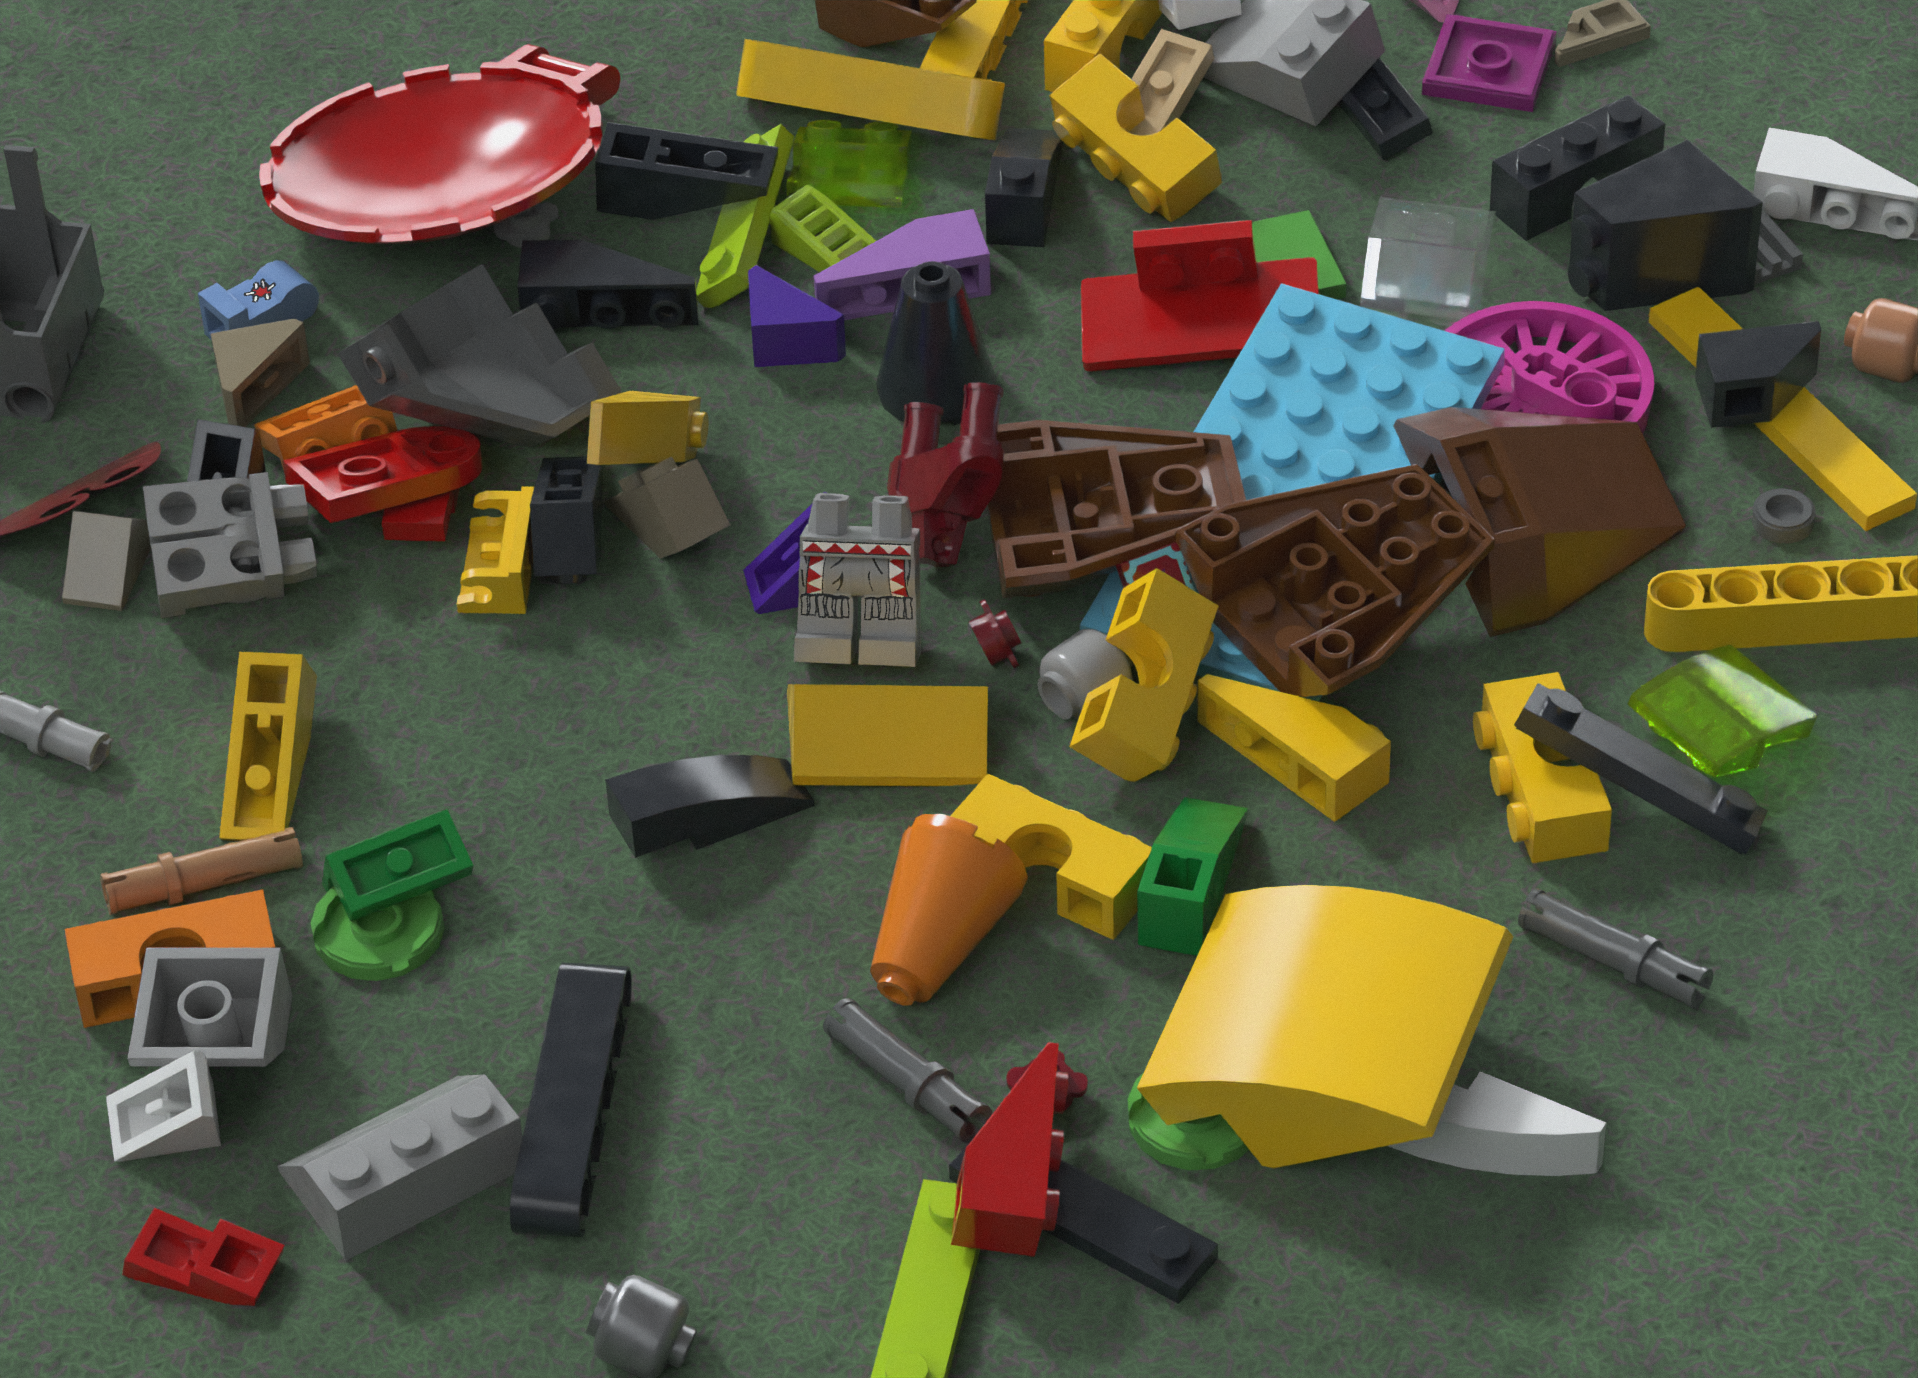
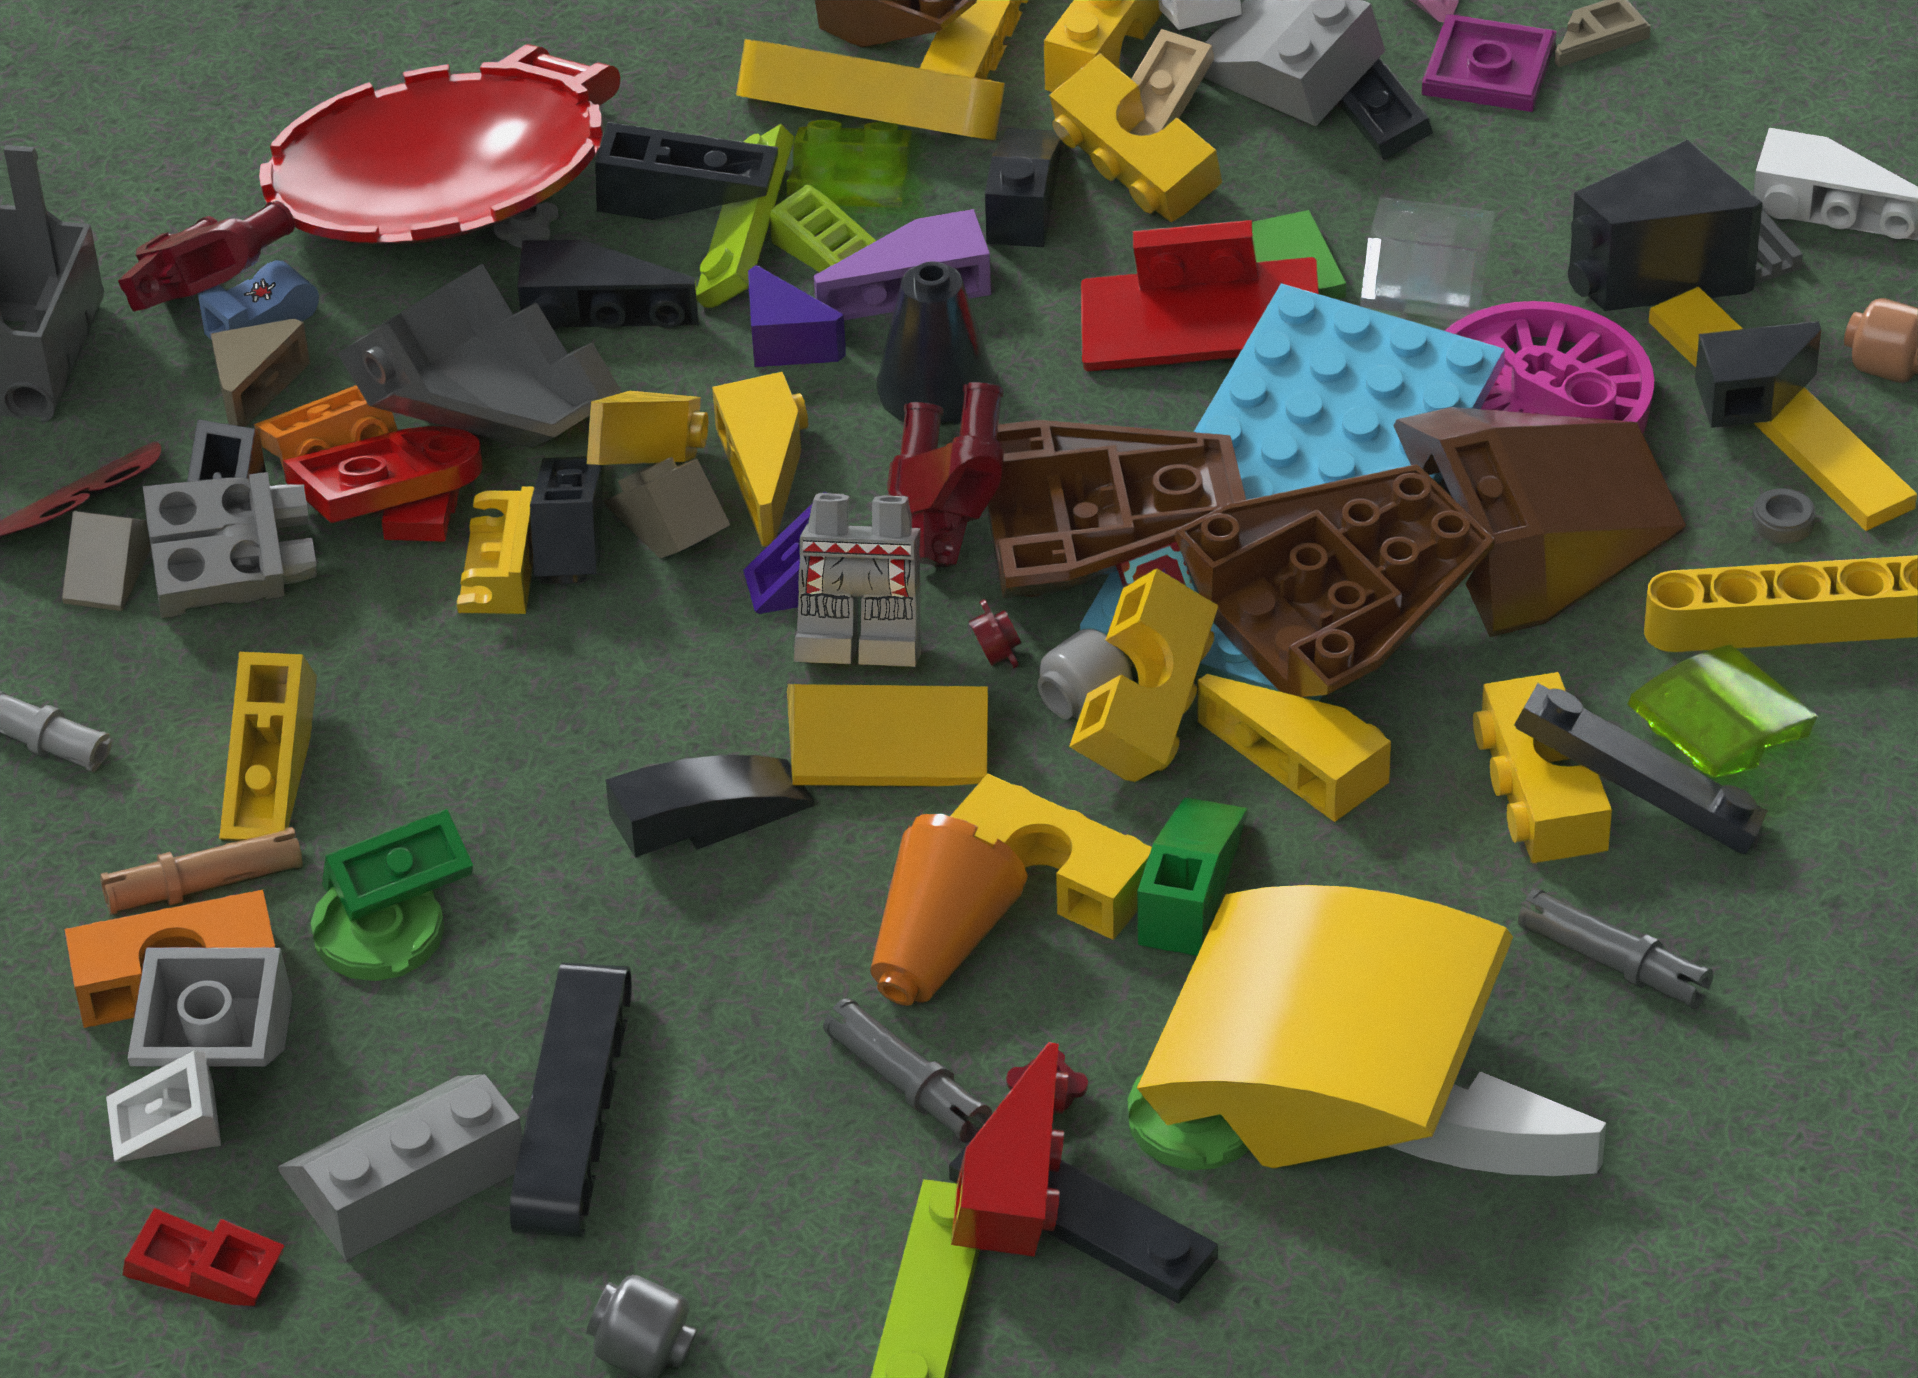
(202, 255): none -> dark red connector
(762, 441): none -> yellow slope
(1538, 180): black arch -> none

